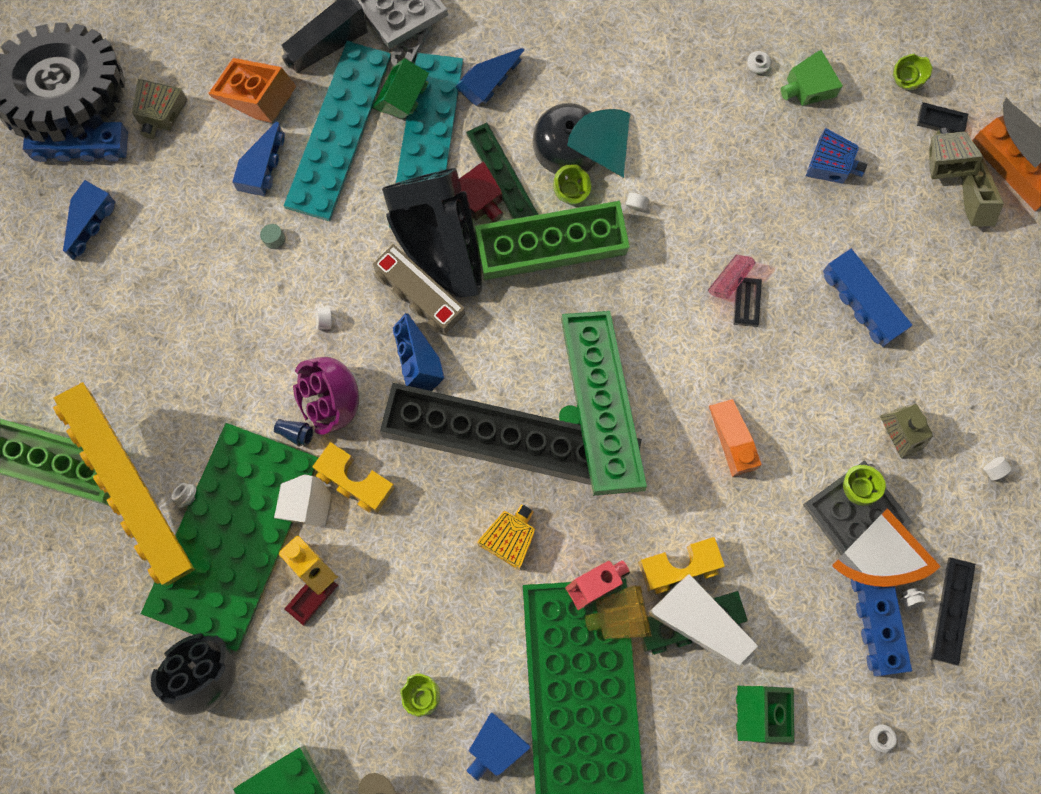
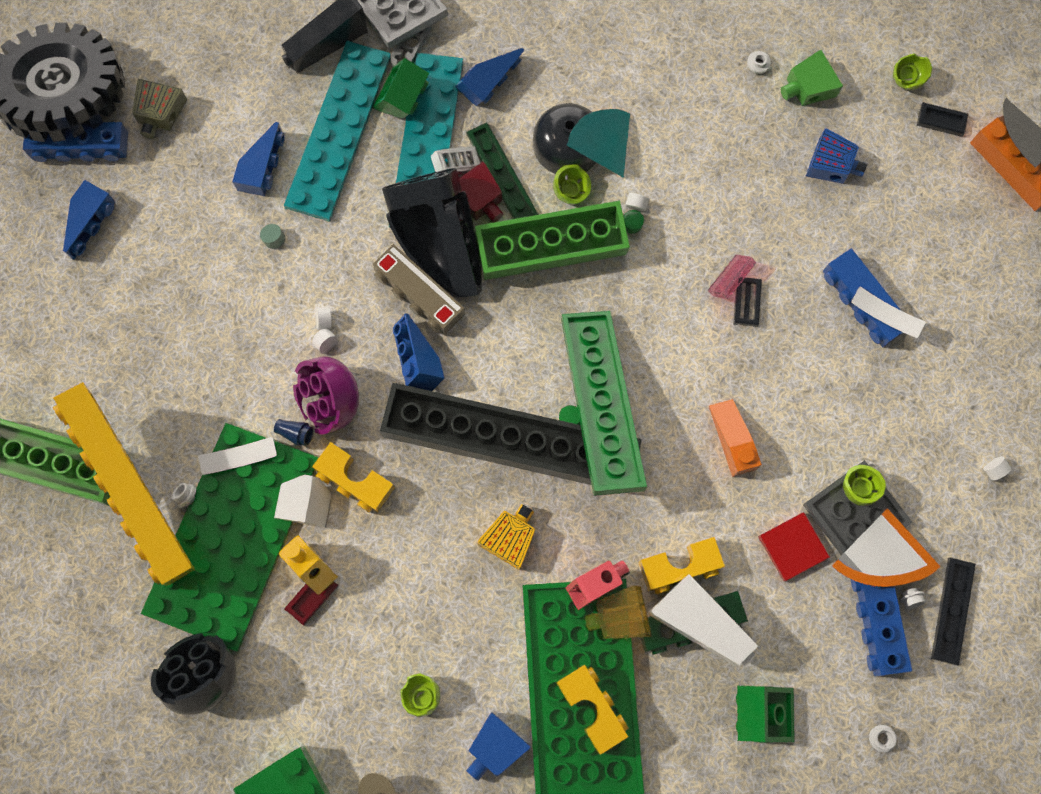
(237, 456): none -> white sticker
(254, 88): orange slope -> none
(324, 340): none -> white piece
(438, 159): none -> white slope
(607, 728): none -> yellow arch
(633, 221): none -> green piece
(793, 546): none -> red tile
(888, 313): none -> white sticker
(907, 429): olive torso -> none
(953, 155): olive torso -> none
(981, 198): olive slope -> none

